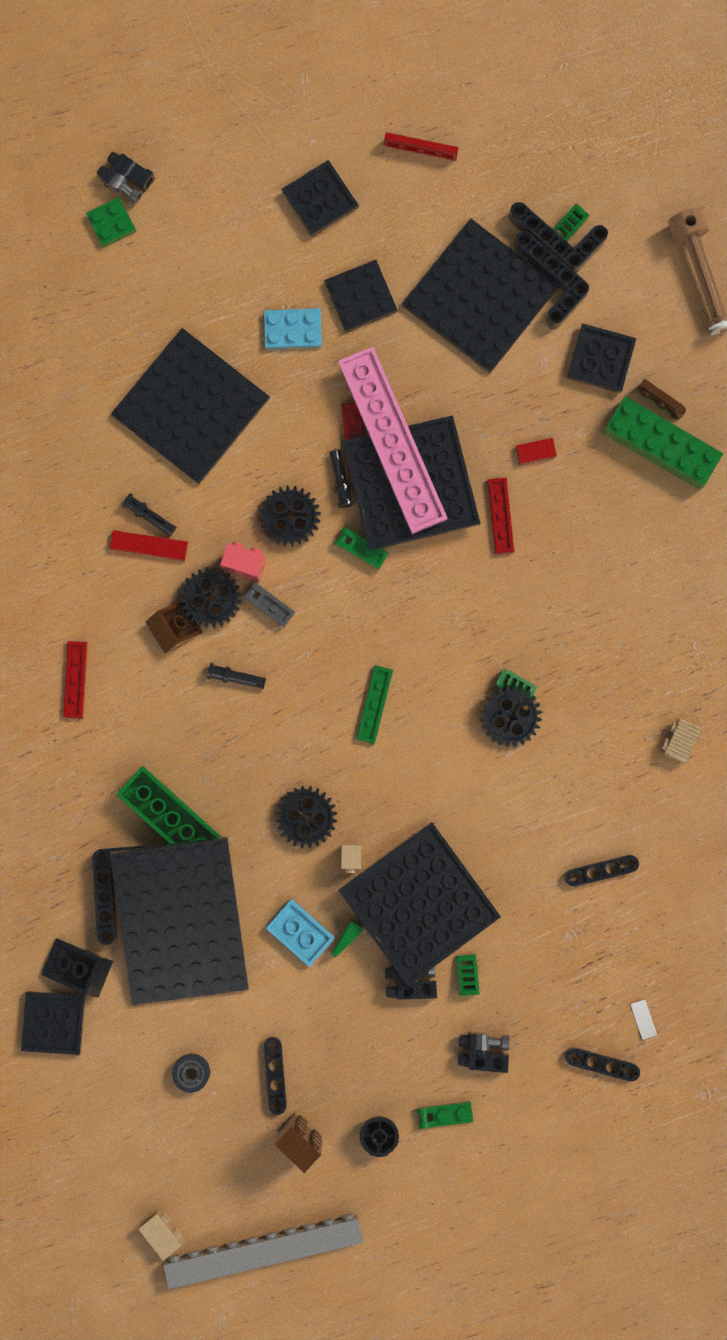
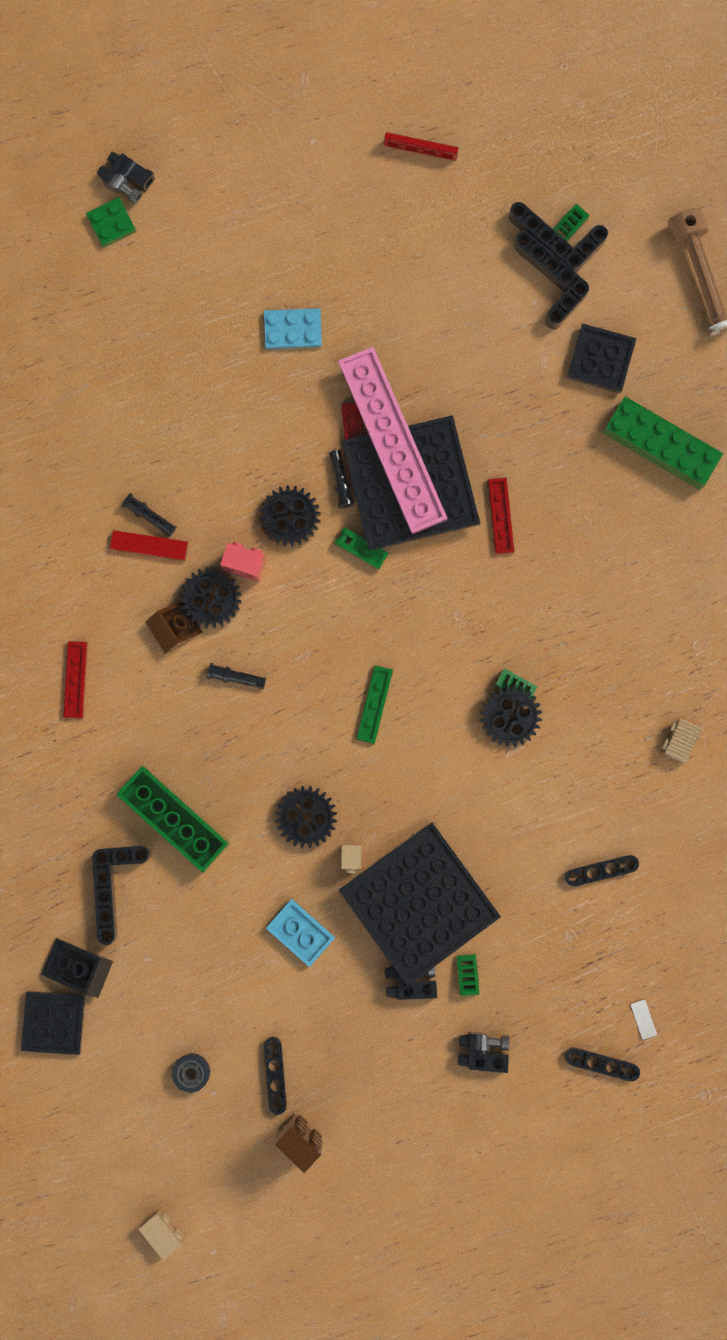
(179, 920): black plate -> none
(190, 406): black plate -> none
(263, 1251): light grey brick -> none
(269, 604): dark grey plate -> none
(320, 198): black plate -> none
(351, 932): green slope -> none
(360, 296): black plate -> none
(379, 1136): black cylinder -> none
(445, 1114): green plate -> none
(480, 295): black plate -> none
(536, 451): red tile -> none
(662, 399): reddish brown plate -> none

